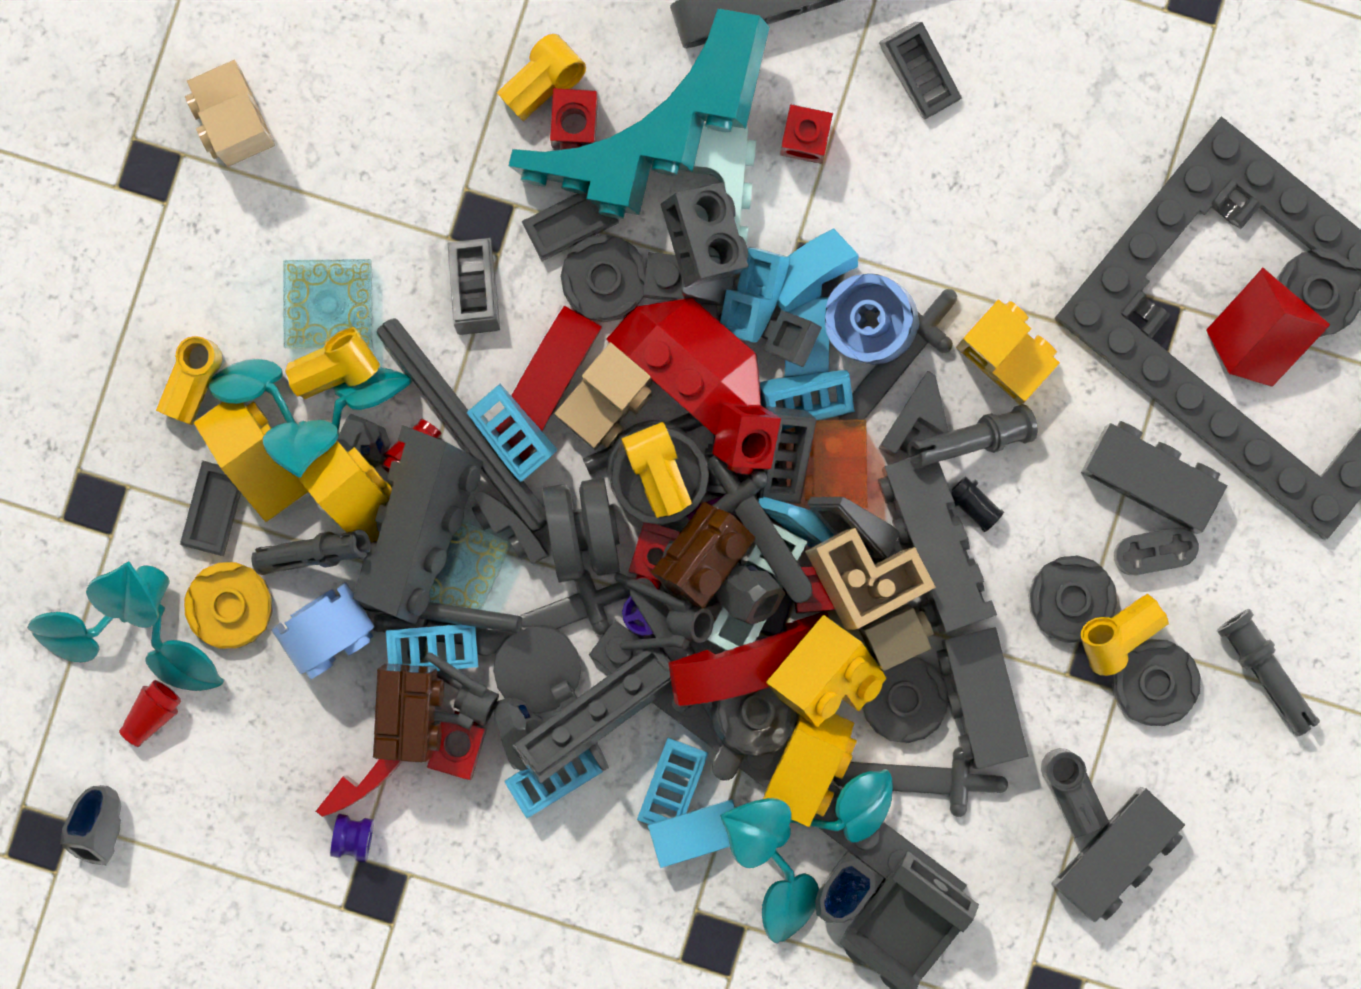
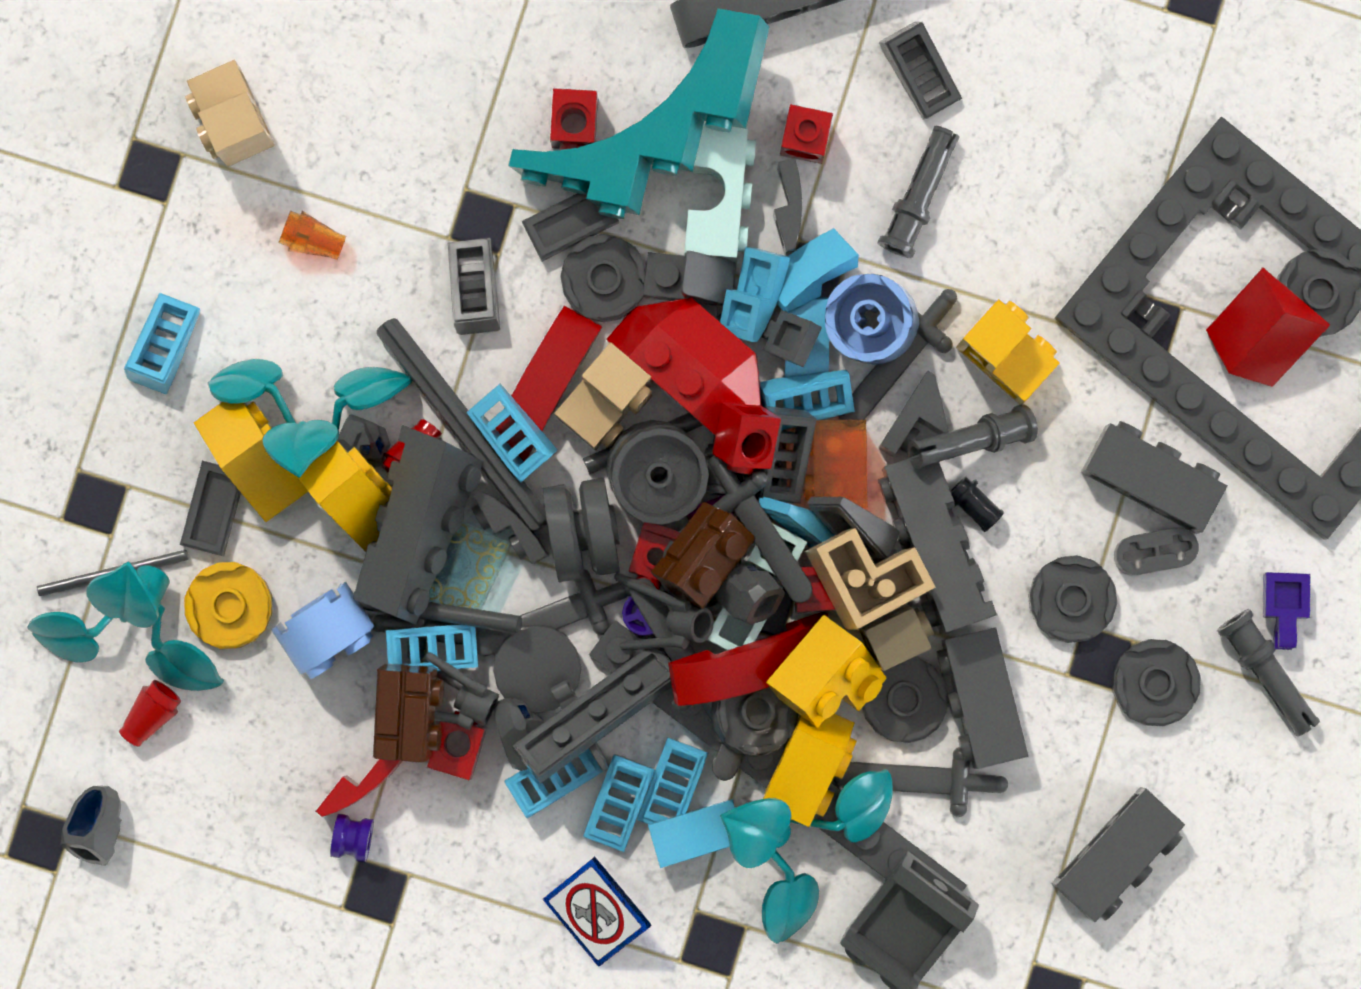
(85, 579): none -> dark grey axle
(134, 367): none -> medium azure slope
(189, 385): yellow piece -> none
(310, 236): none -> clear orange cone
(324, 550): dark grey pin -> none
(326, 299): clear light blue plate -> none
(340, 360): yellow piece -> none
(550, 66): yellow piece -> none
(597, 911): none -> piece
(634, 769): none -> medium azure slope
(654, 458): yellow piece -> none
(694, 236): dark grey brick -> none
(789, 217): none -> dark grey slope
(846, 890): rock -> none
(913, 209): none -> dark grey pin
(1075, 795): dark grey piece -> none
(1111, 639): yellow piece -> none
(1286, 599): none -> dark purple plate

